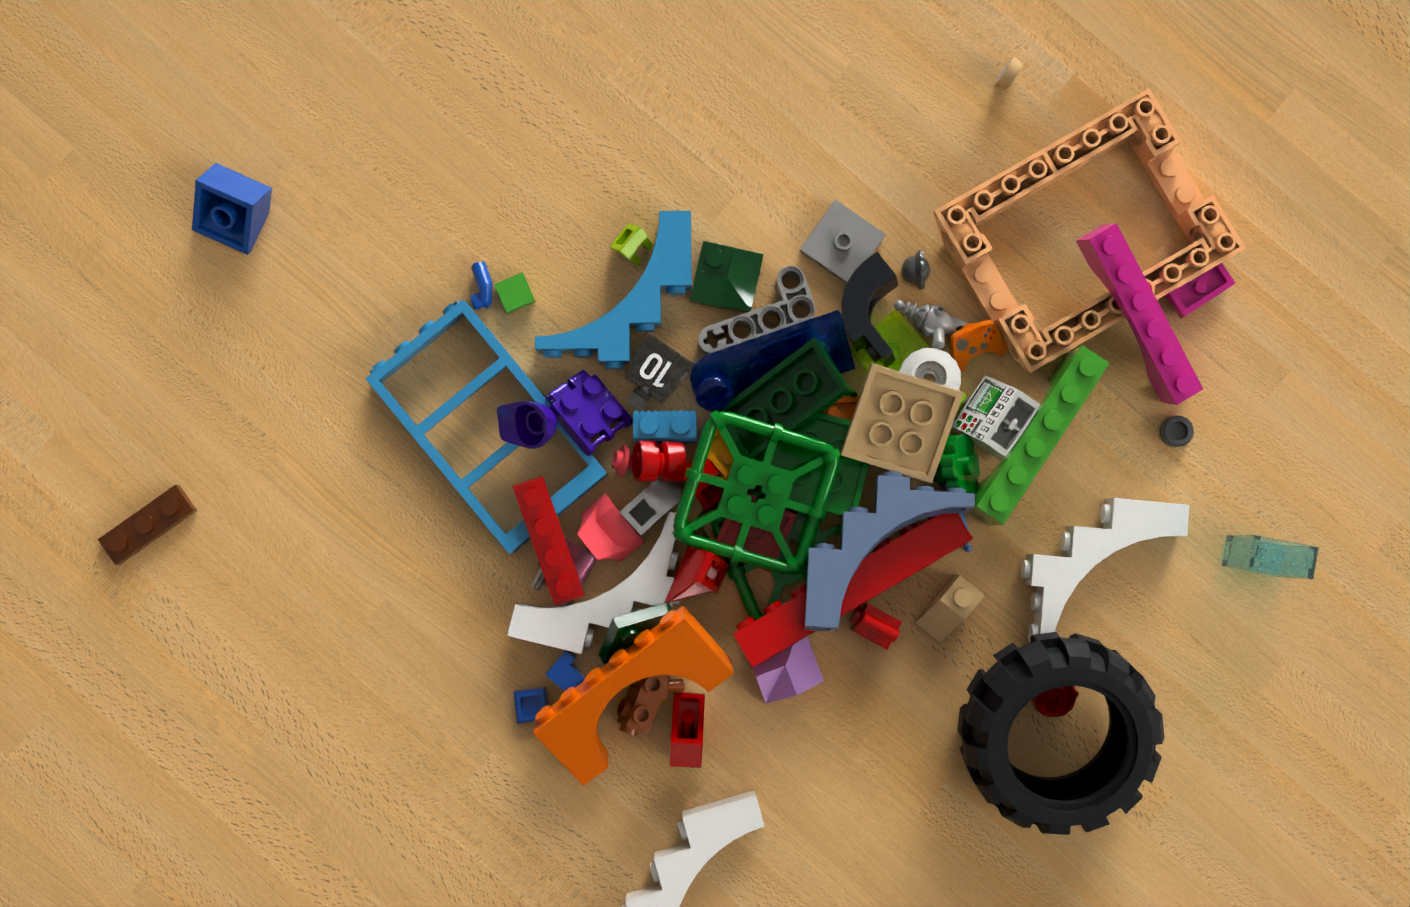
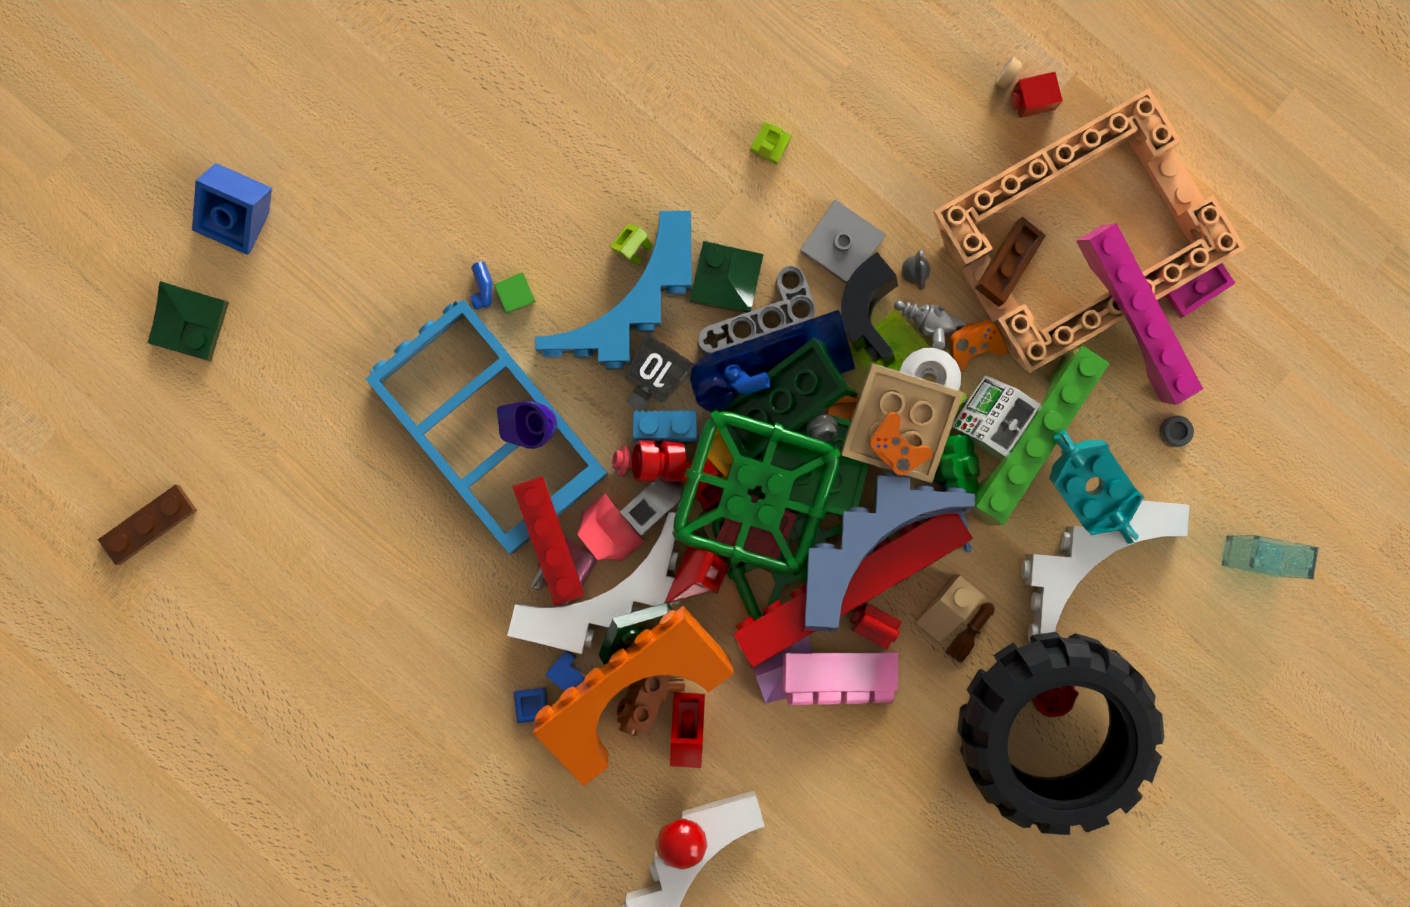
(187, 321): none -> dark green plate
(587, 408): dark purple plate -> none
(681, 844): none -> red hair
(744, 383): none -> blue arm
(770, 142): none -> lime tile
(822, 427): none -> light grey plate
(840, 677): none -> bright pink windscreen
(895, 449): none -> orange piece
(964, 642): none -> reddish brown piece
(1010, 261): none -> reddish brown plate
(1036, 94): none -> red brick
(1111, 503): none -> teal plate

